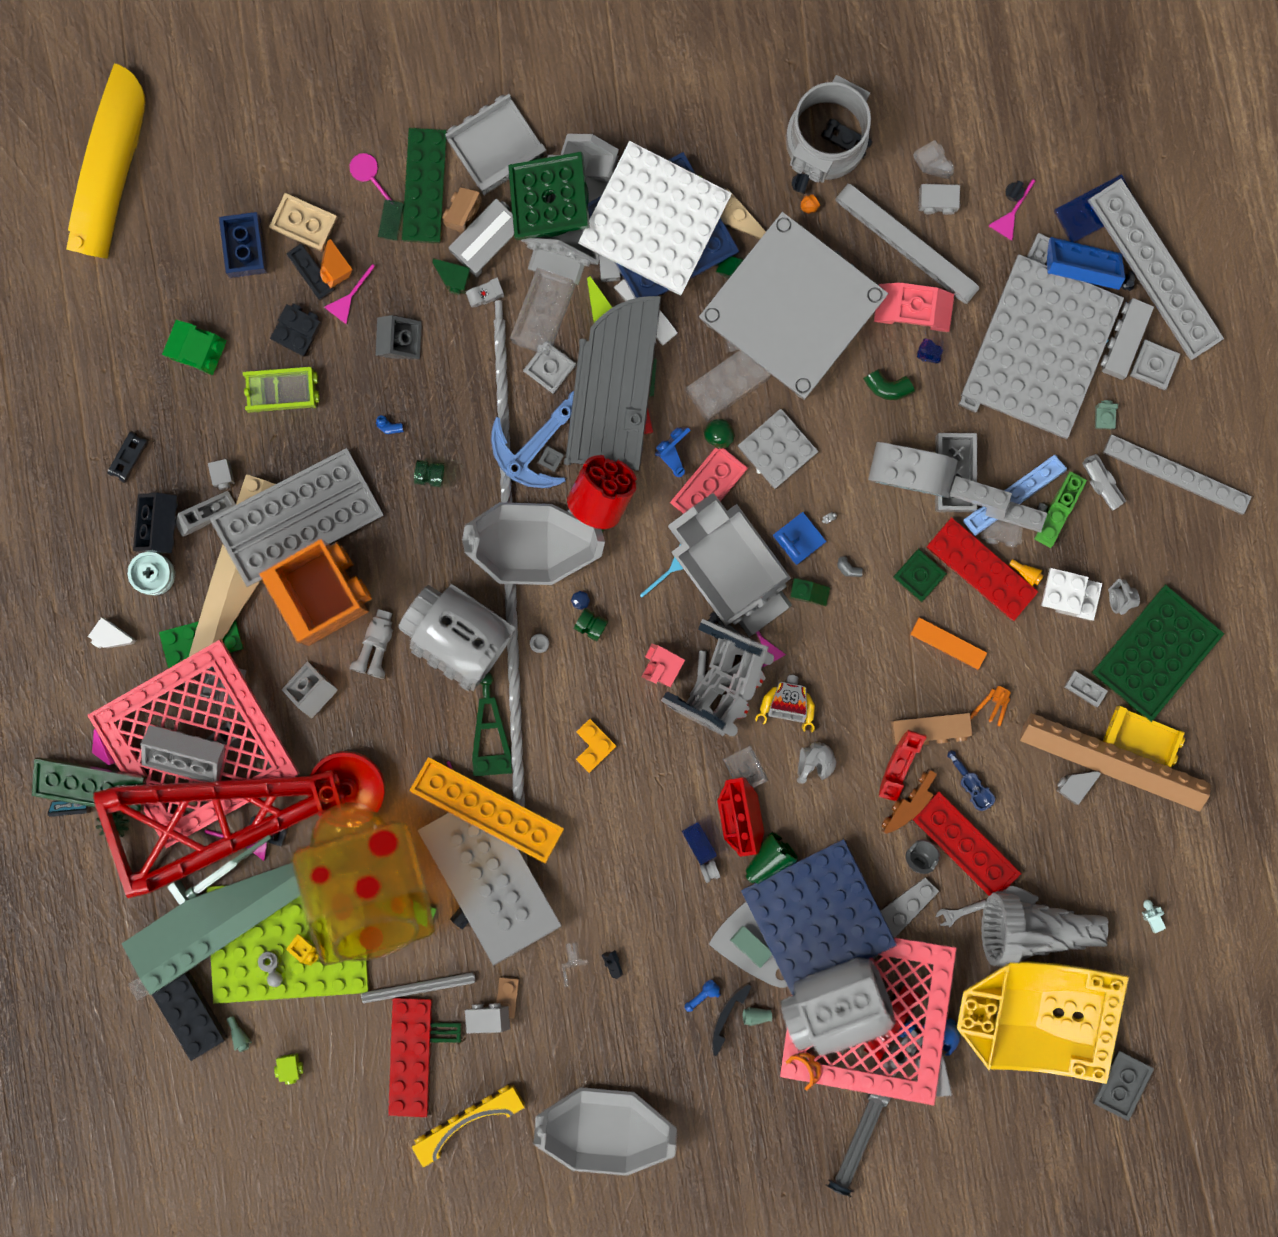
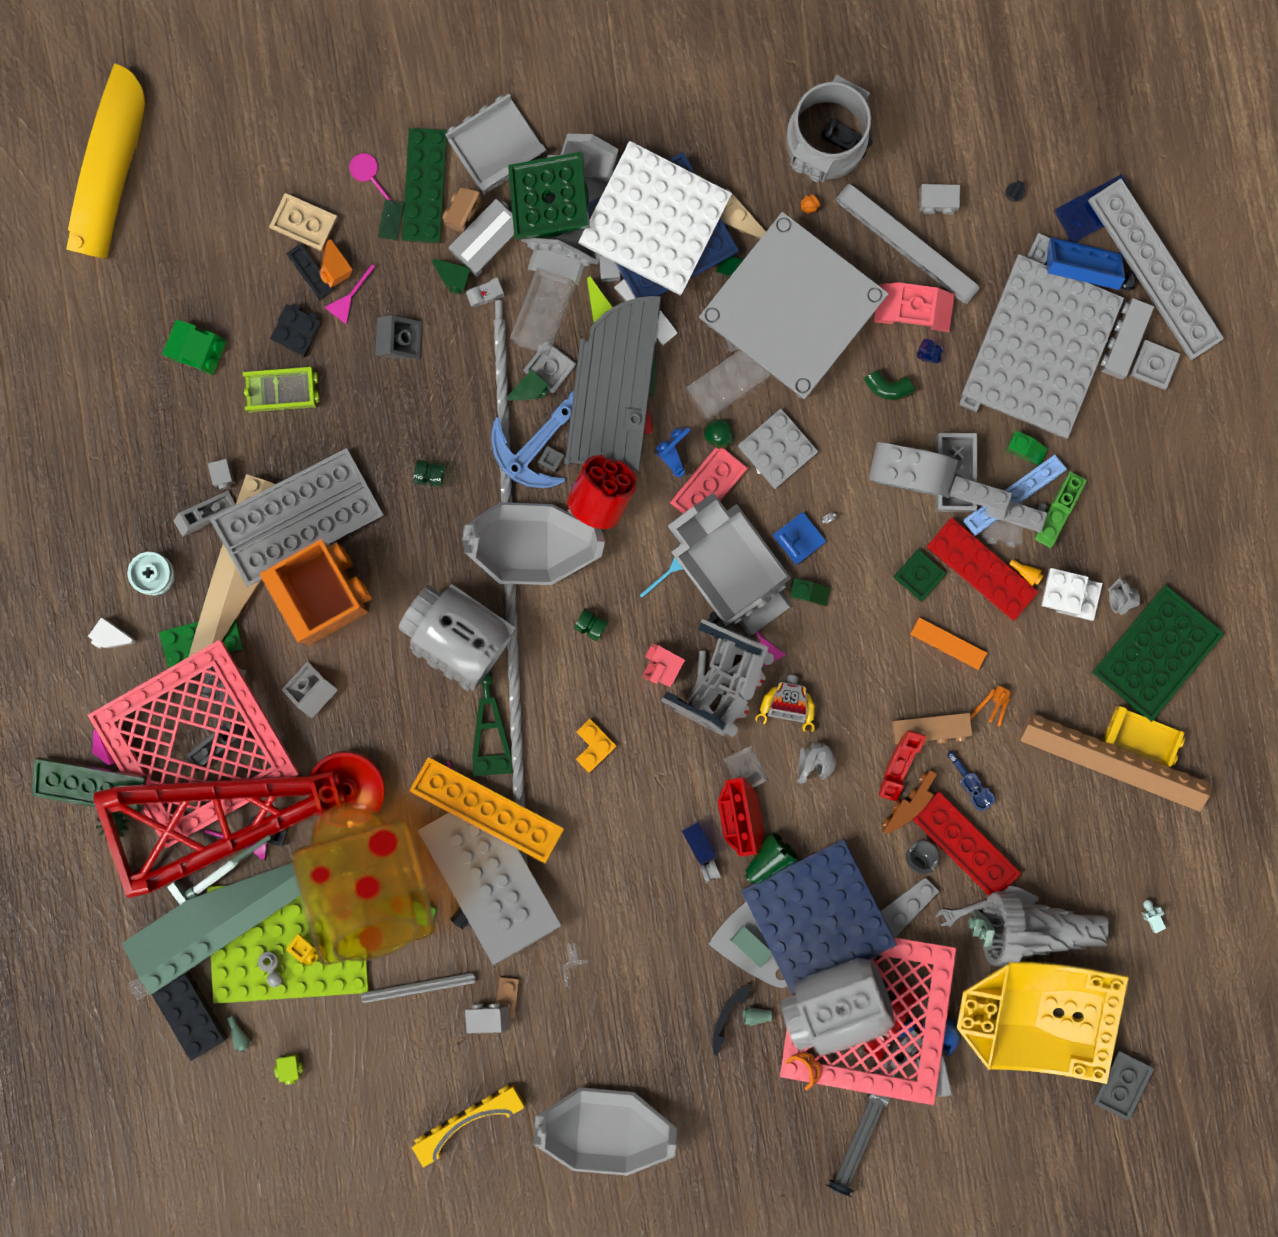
(61, 808): slope -> none
(127, 456): black plate -> none
(155, 523): black brick -> none
(182, 754): light grey slope -> none
(243, 245): dark blue brick -> none
(377, 635): light grey piece -> none
(386, 427): blue arm -> none
(410, 1057): red plate -> none
(451, 1032): dark green tile -> none
(530, 388): none -> dark green slope
(539, 643): light grey tile -> none
(580, 600): dark blue tile -> none
(612, 962): black piece -> none
(710, 989): blue piece -> none
(800, 182): black plate -> none
(846, 569): dark grey arm -> none
(932, 160): clear slope -> none
(981, 928): none -> sand green slope
(1006, 223): dark pink piece -> none
(1026, 448): none -> green slope
(1076, 786): light grey slope -> none
(1085, 689): light grey plate -> none
(1103, 482): light grey piece -> none
(1105, 415): sand green bracket -> none
(1177, 474): light grey plate -> none

